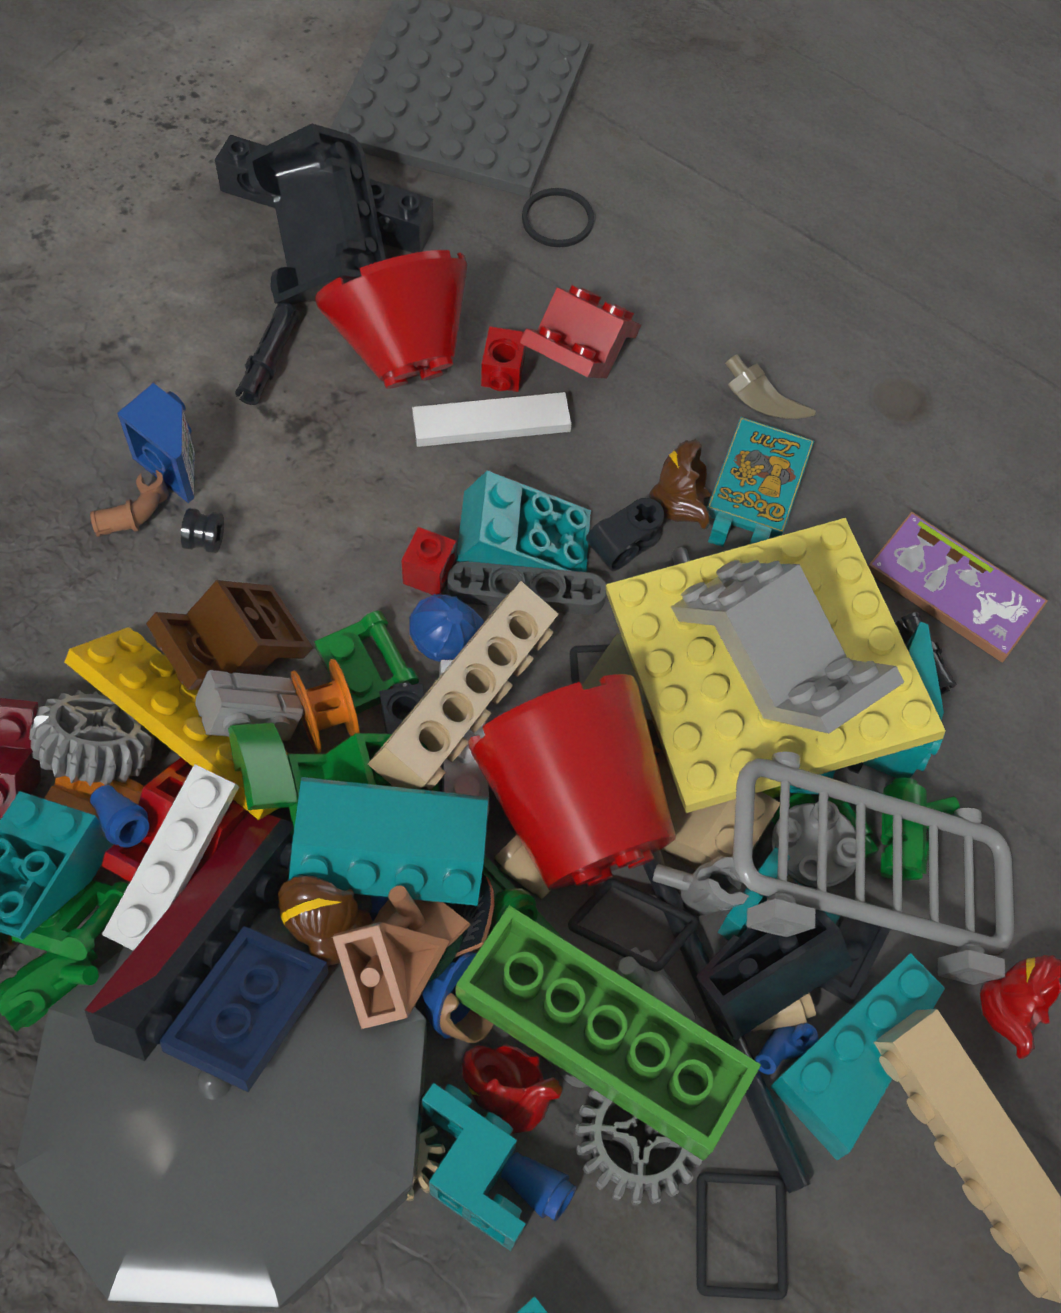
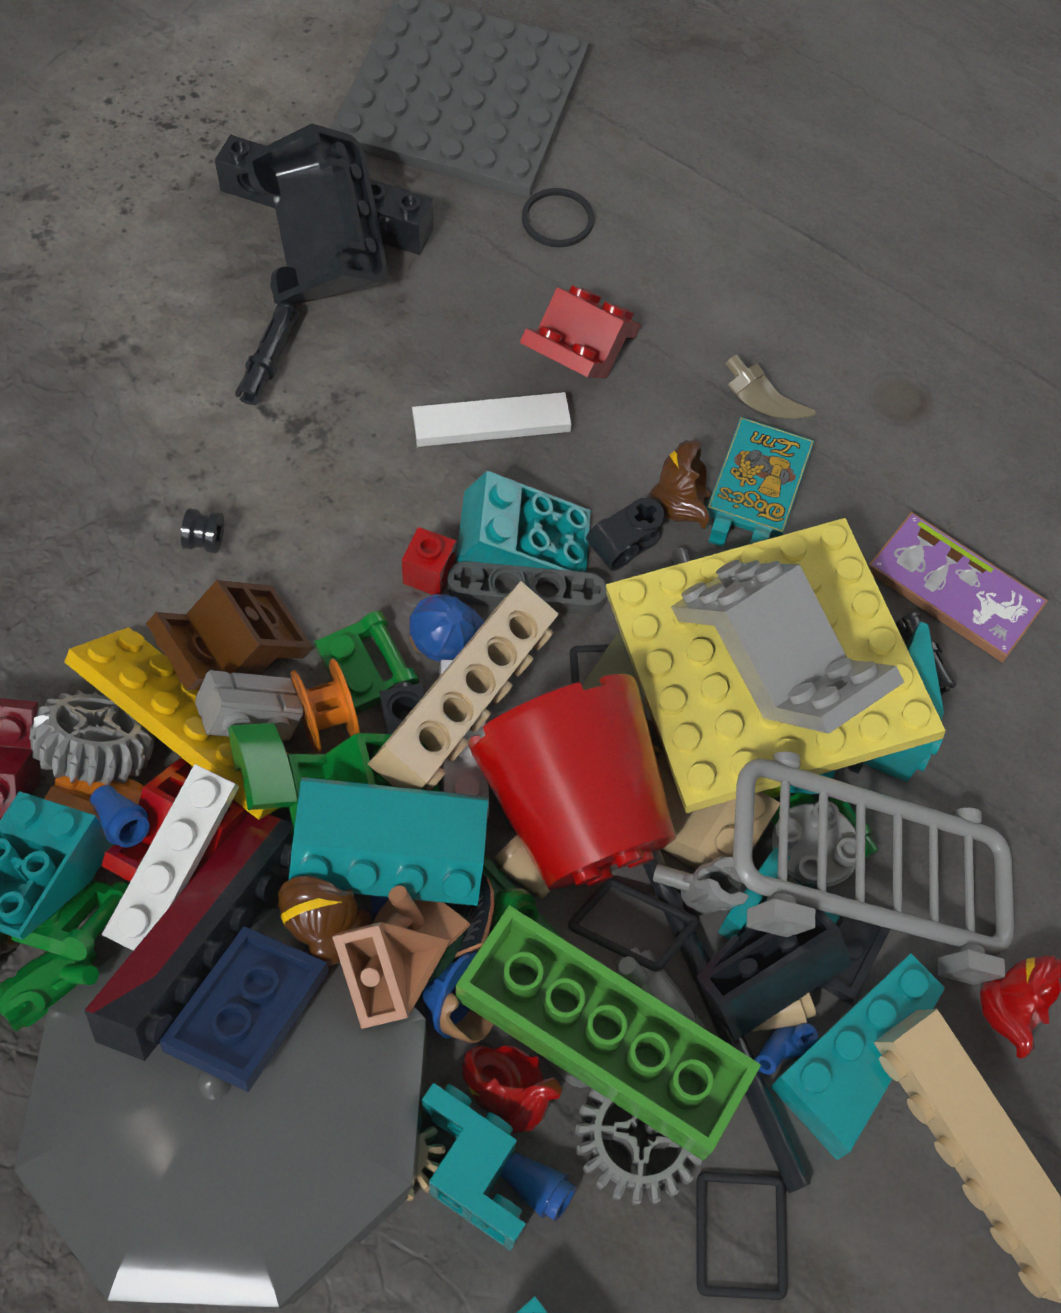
(132, 513): nougat piece -> none
(161, 438): blue slope -> none
(400, 314): red cone -> none
(500, 347): red brick -> none
(914, 835): green piece -> none

